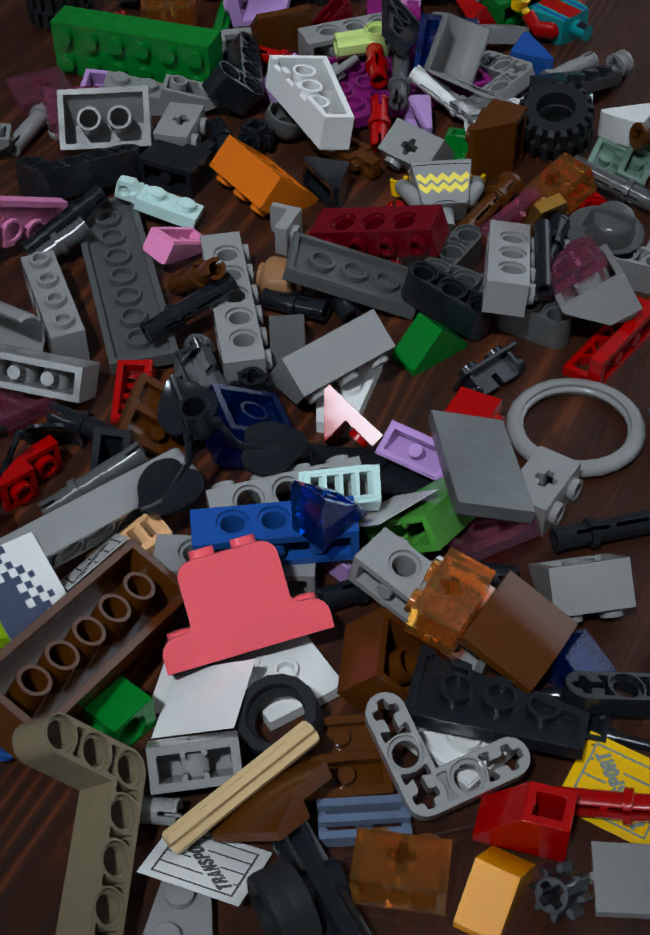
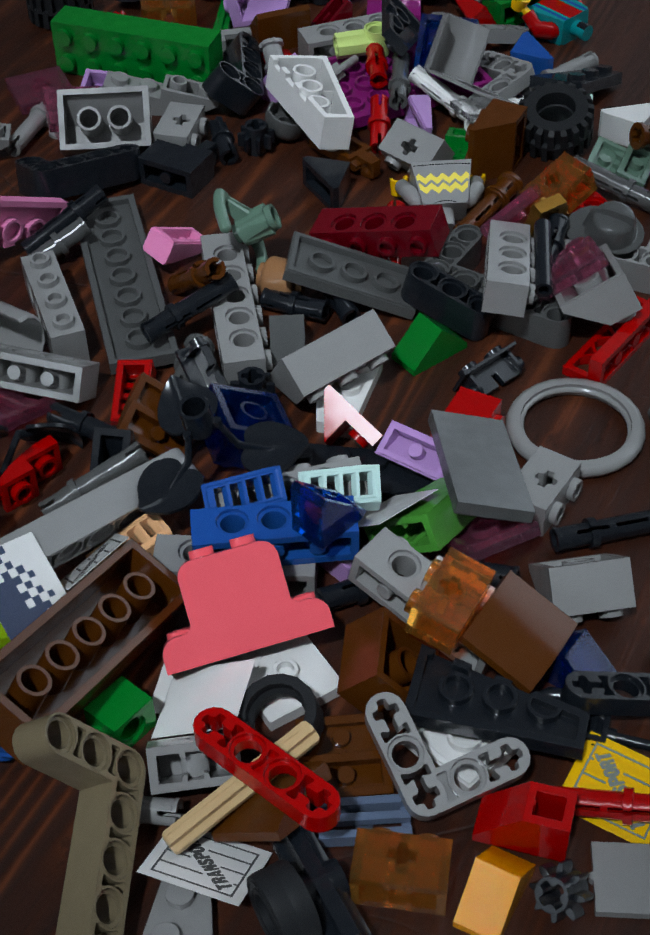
(158, 202): light aqua hinge -> none
(249, 225): none -> sand green piece
(254, 478): none -> blue slope
(258, 178): orange slope -> none
(261, 771): none -> red beam
(271, 46): none -> light grey bush
(284, 221): light grey bracket -> none
(621, 61): light grey bush -> none

